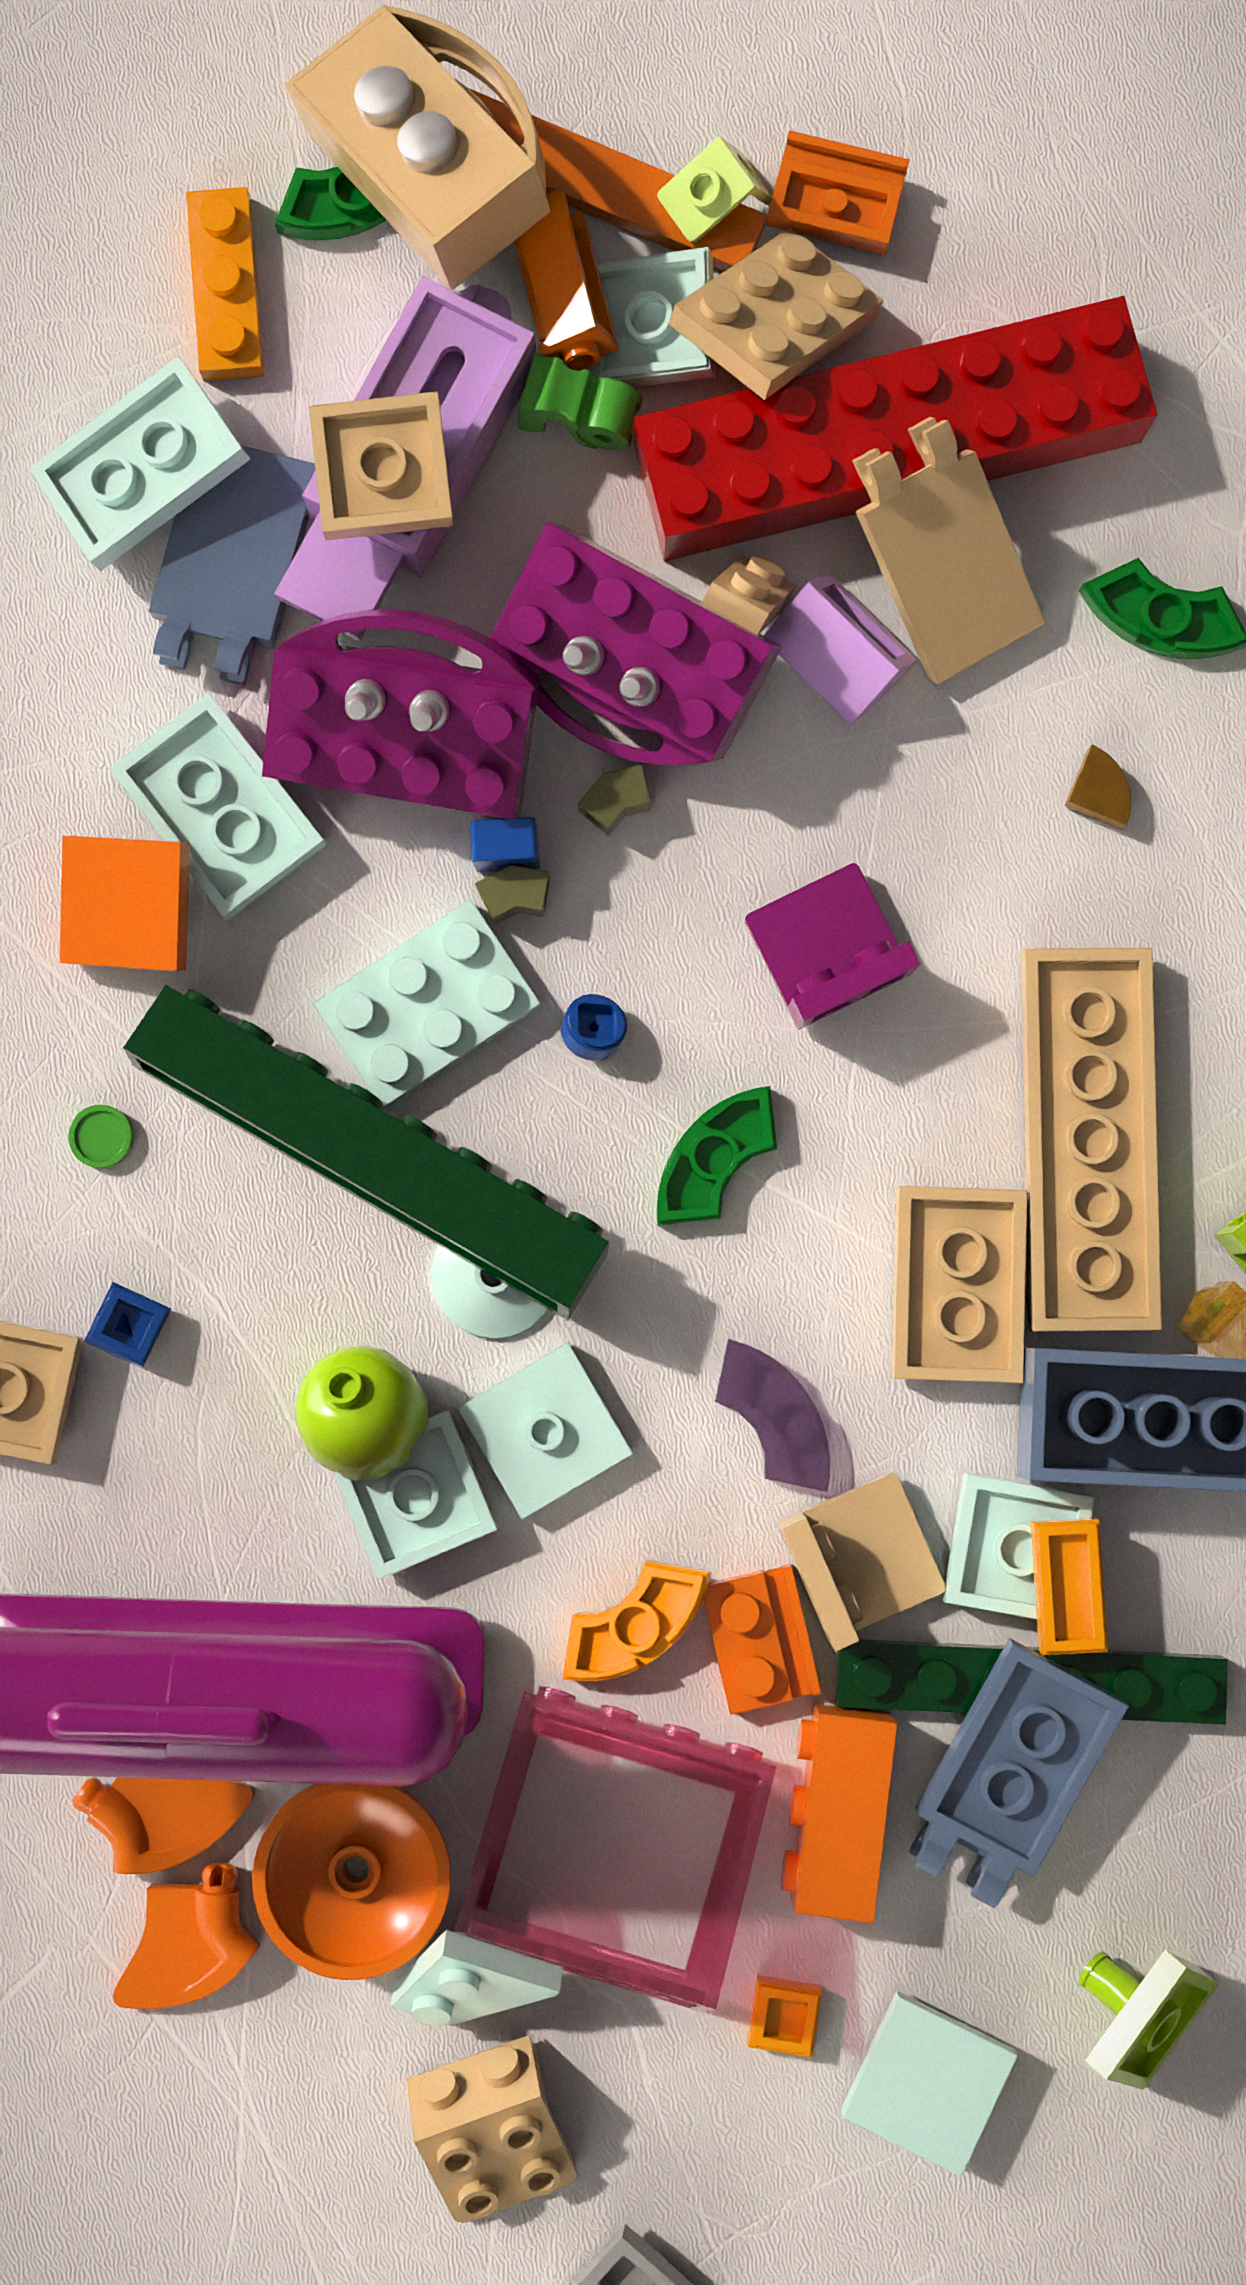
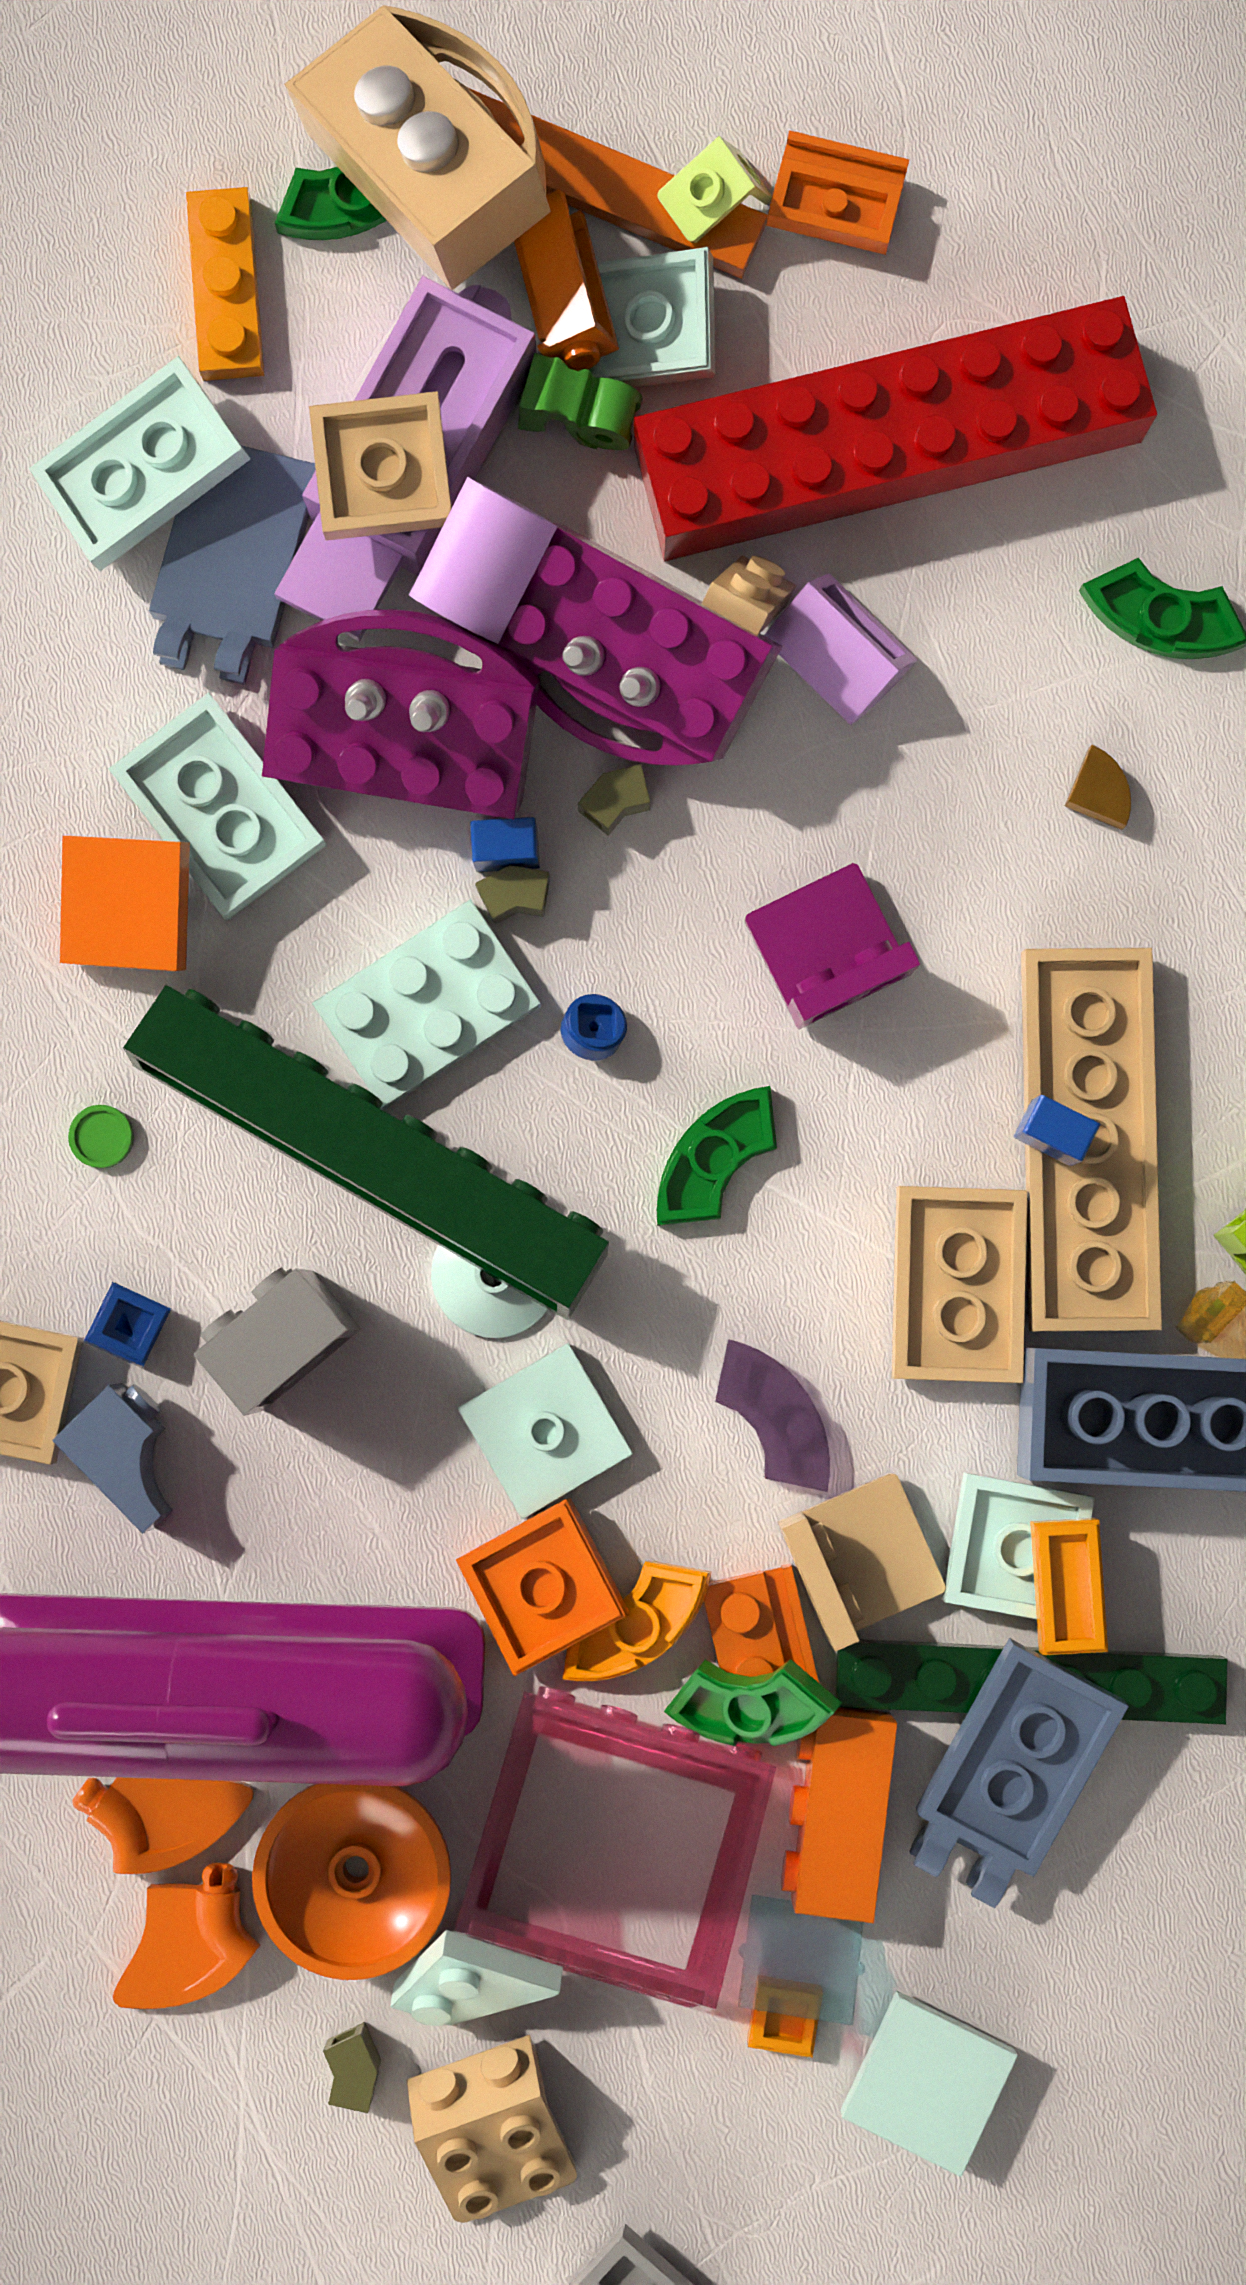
(115, 1448): none -> sand blue arch
(275, 1340): none -> light grey brick
(354, 2067): none -> olive piece
(360, 1412): lime cylinder -> none
(422, 1505): light aqua plate -> none
(483, 560): none -> lavender brick
(542, 1586): none -> orange tile
(752, 1709): none -> green tile
(775, 312): tan plate -> none
(800, 1963): none -> clear light blue piece
(945, 553): tan tile -> none
(1056, 1130): none -> blue piece
(1148, 2014): lime tile -> none

